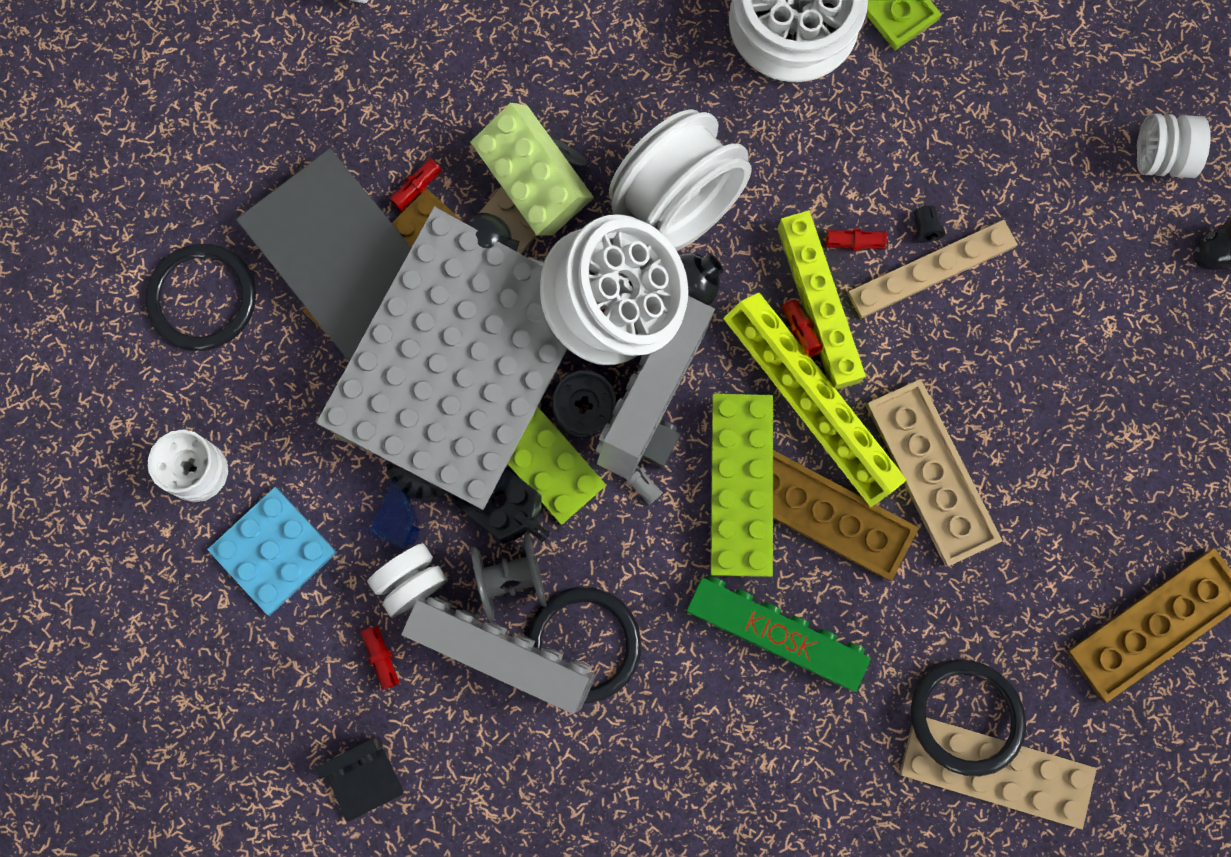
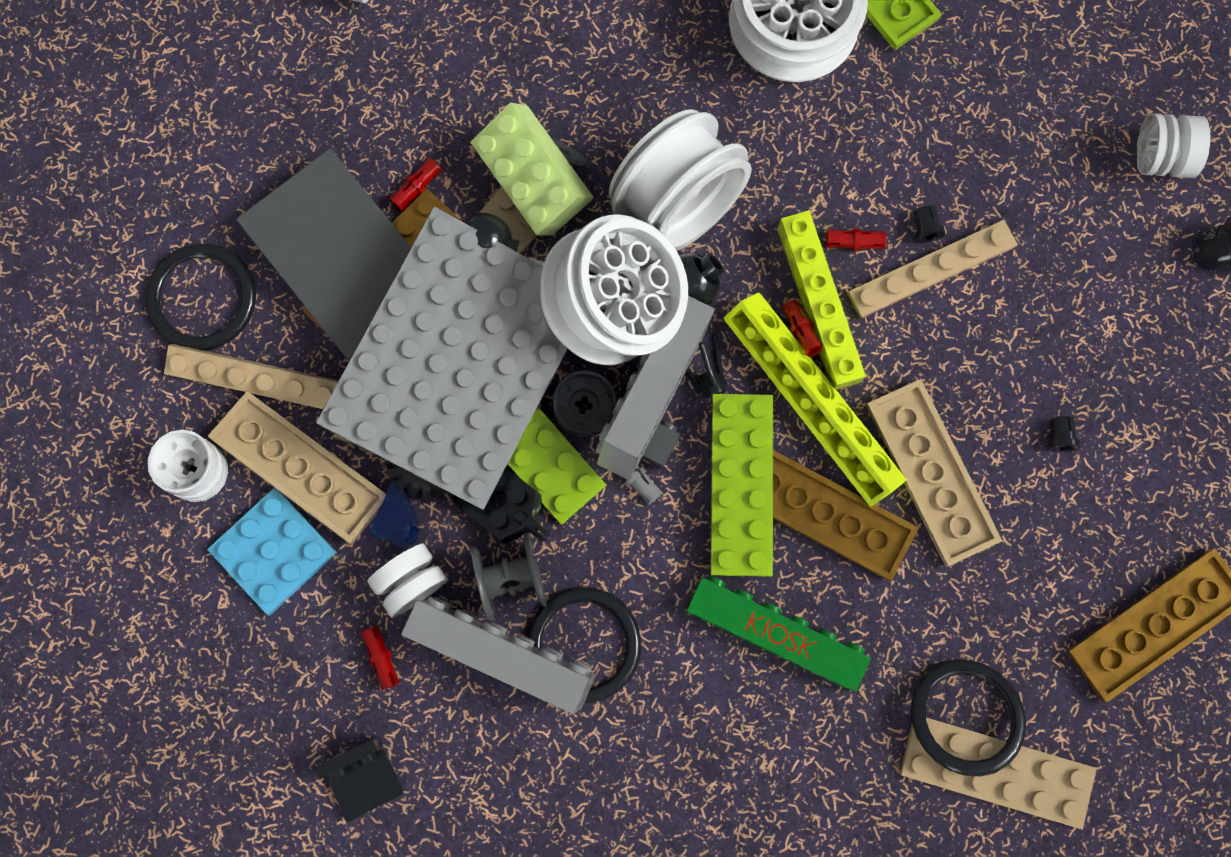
(249, 376): none -> tan plate
(298, 467): none -> tan plate
(711, 381): none -> black plant
(1063, 435): none -> black bush

